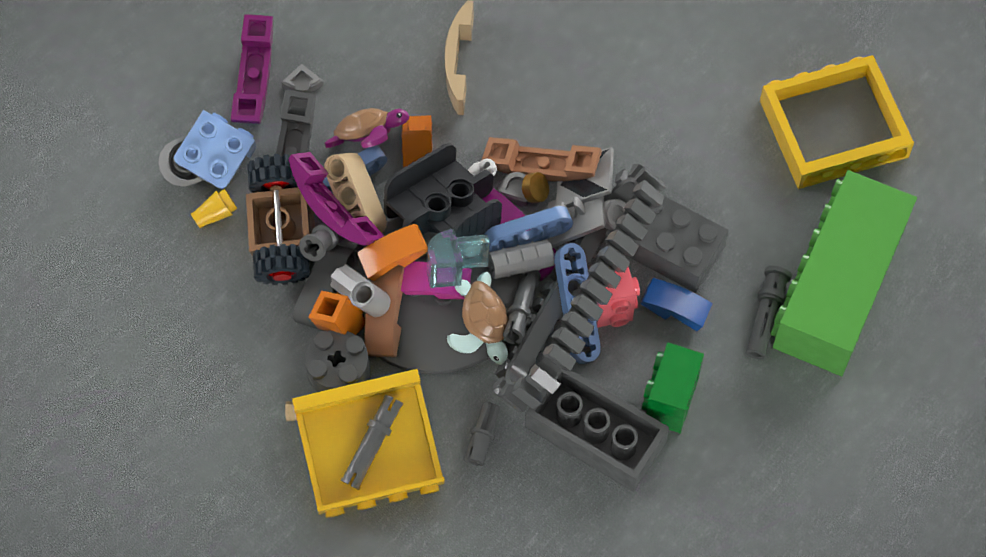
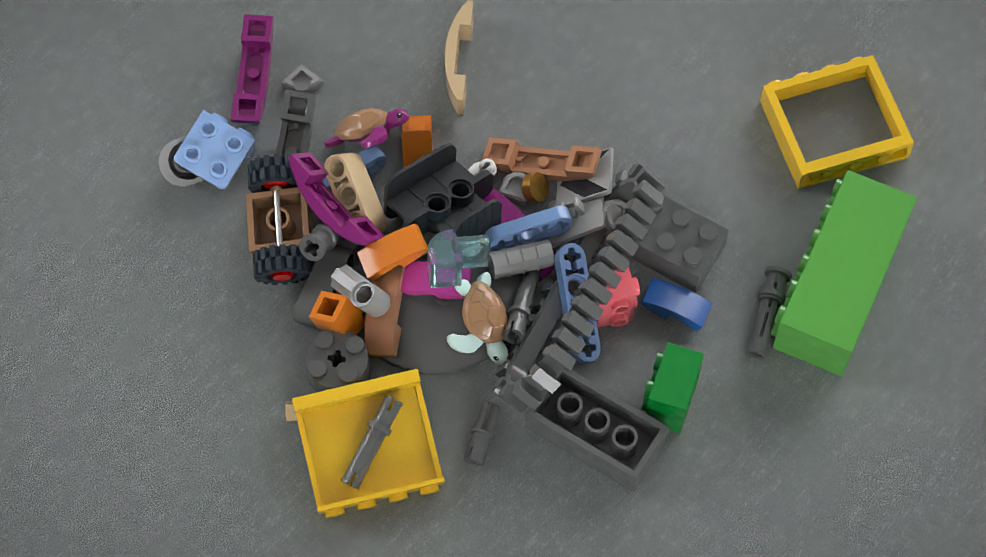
(215, 208): yellow cone -> none

